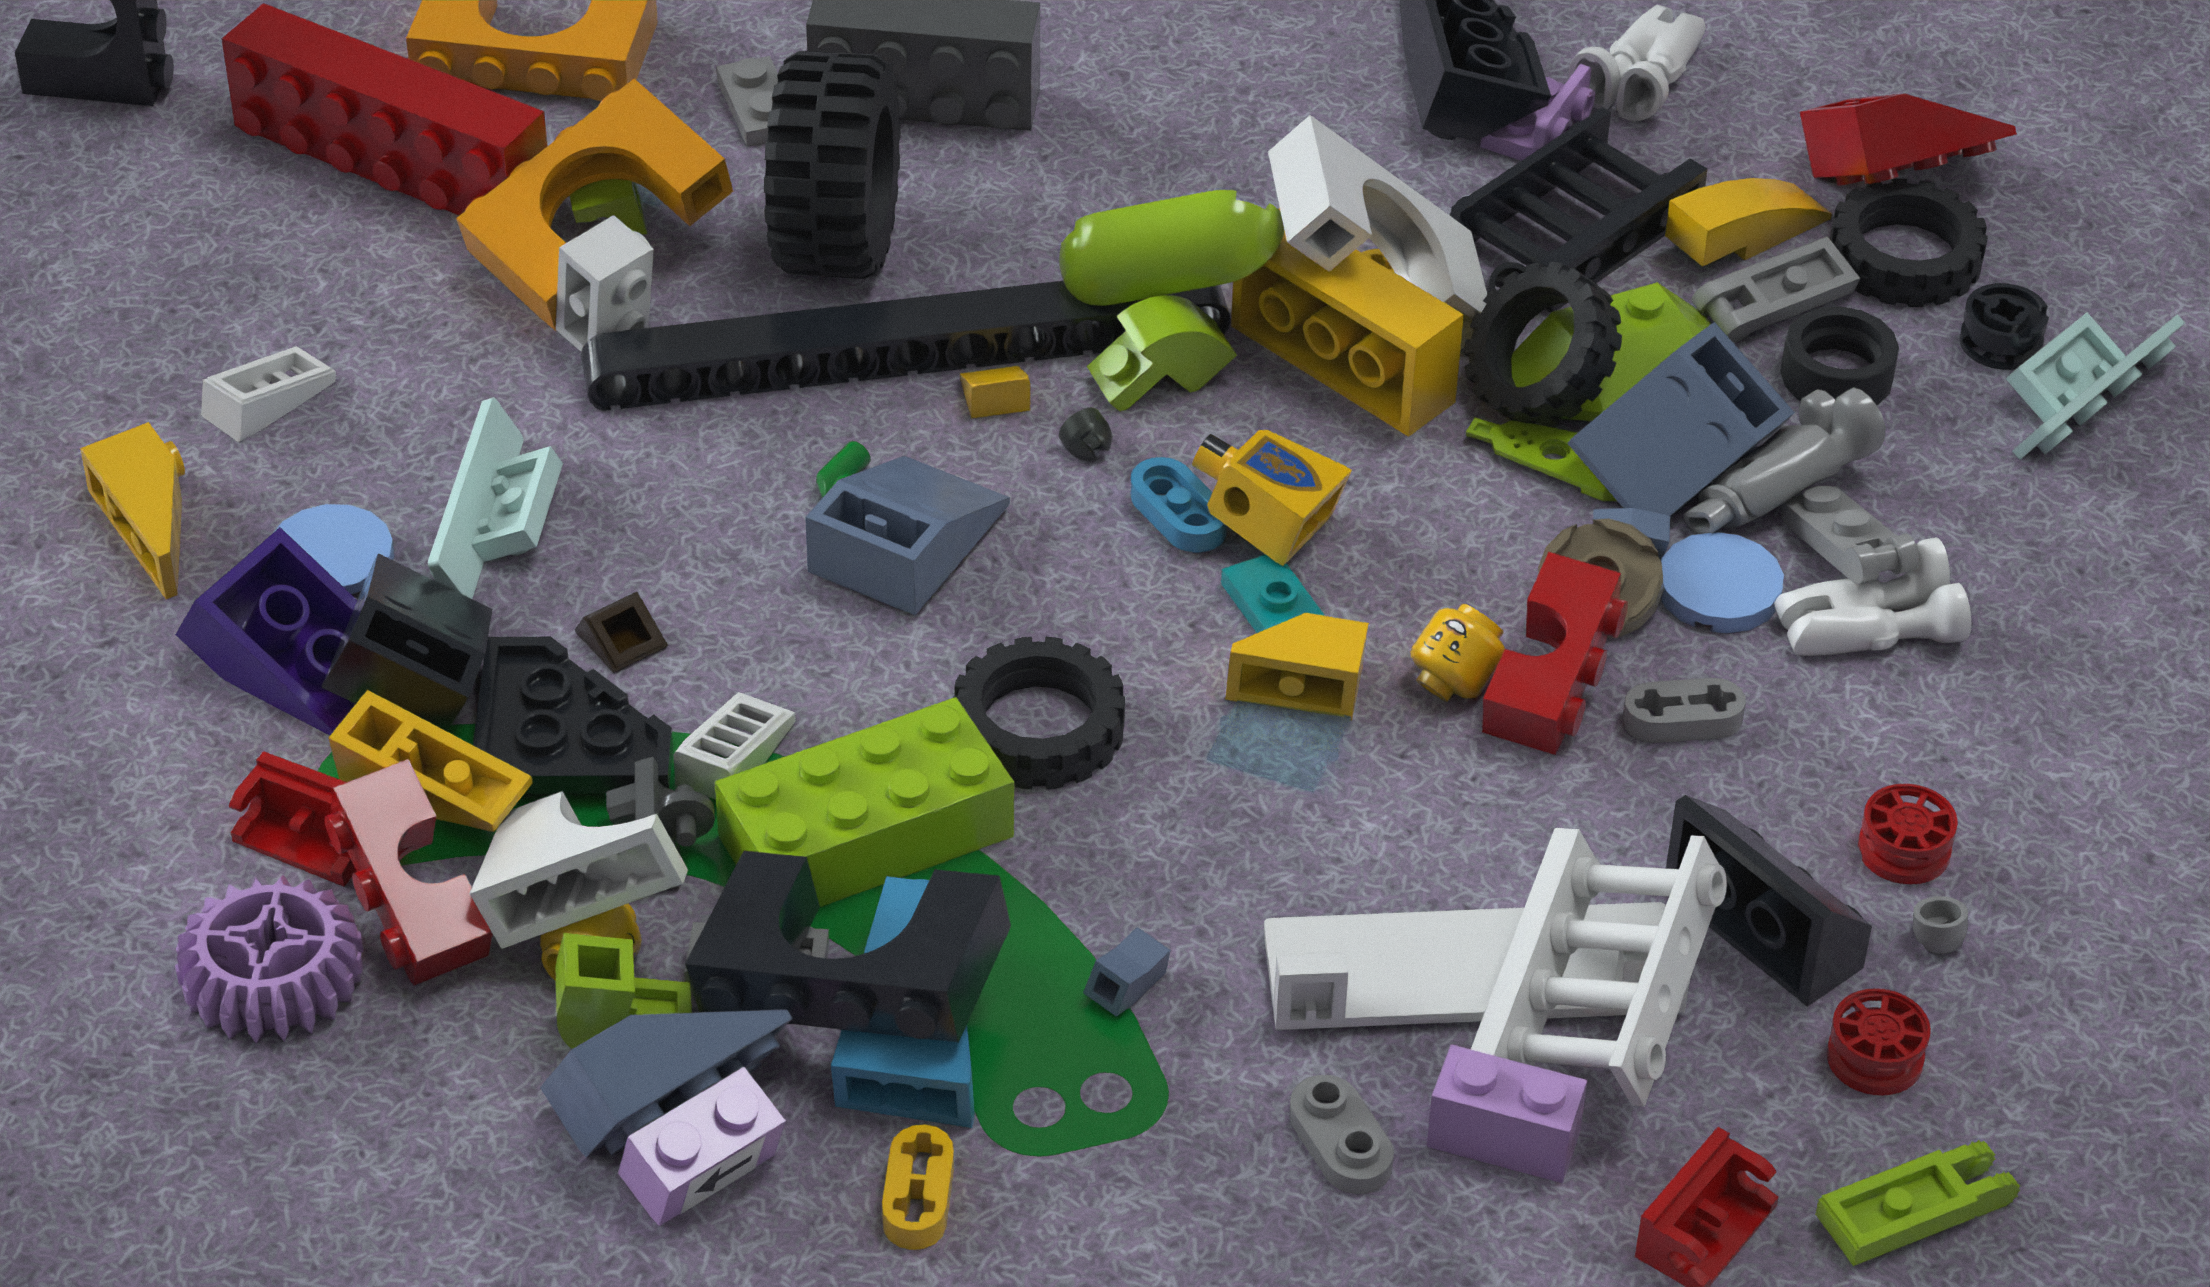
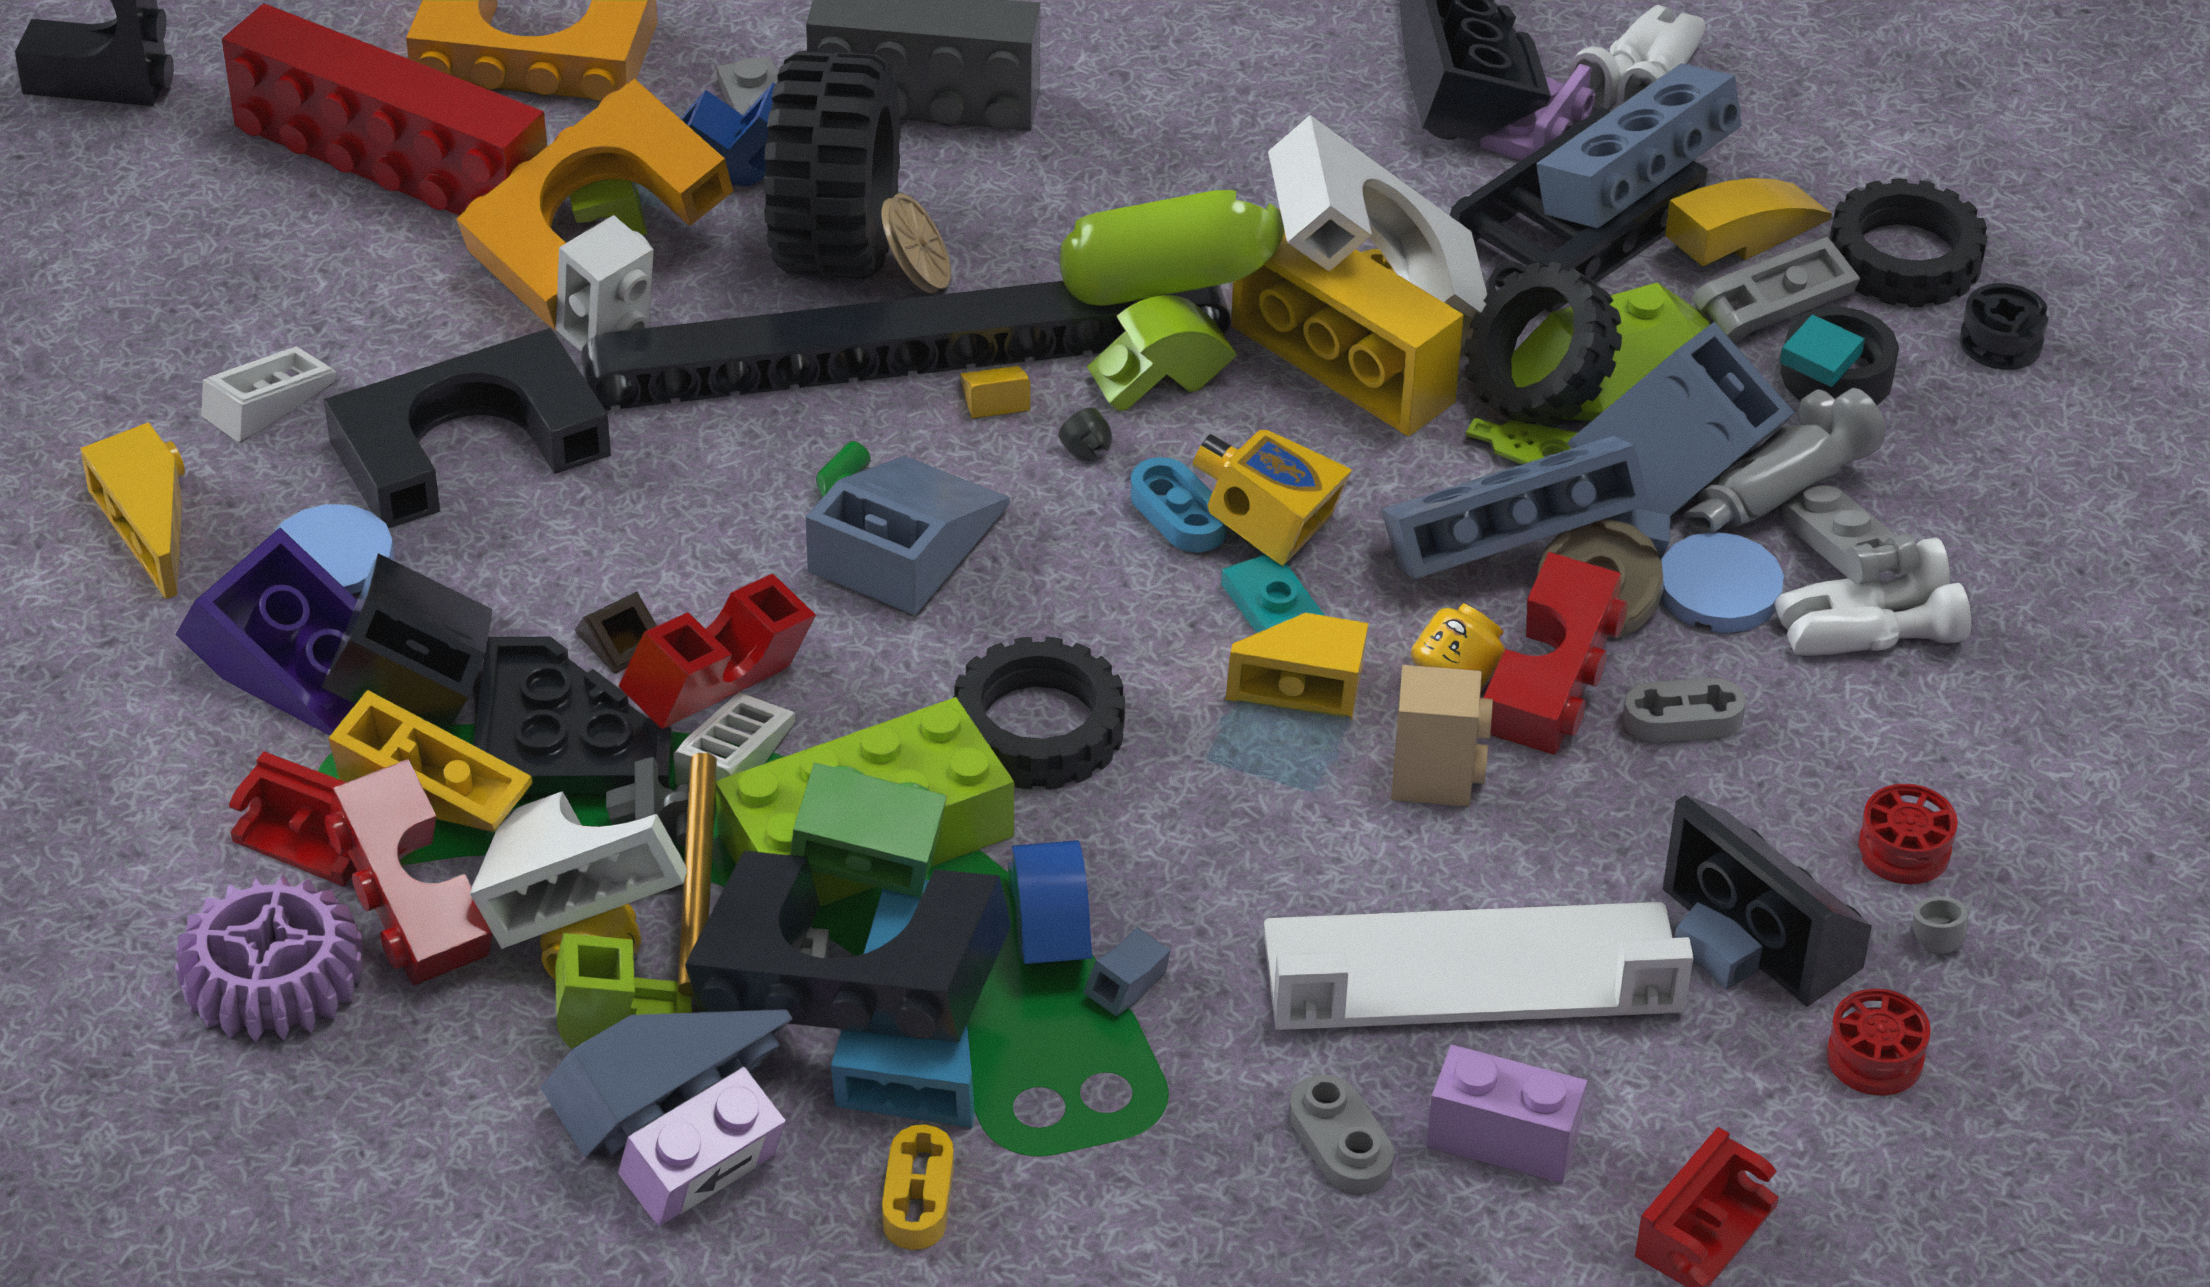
(495, 501): light aqua bracket -> none
(518, 380): none -> black arch
(689, 667): none -> red arch
(697, 859): none -> pearl gold bar
(734, 135): none -> blue brick
(868, 829): none -> bright green brick
(916, 243): none -> tan wheel
(1050, 902): none -> blue brick
(1438, 735): none -> tan brick
(1515, 506): none -> sand blue brick
(1555, 928): white fence -> none
(1639, 145): none -> sand blue brick
(1720, 945): none -> sand blue piece
(1822, 350): none -> teal tile
(1890, 133): red slope -> none
(1914, 1201): lime hinge -> none
(2074, 370): light aqua bracket -> none

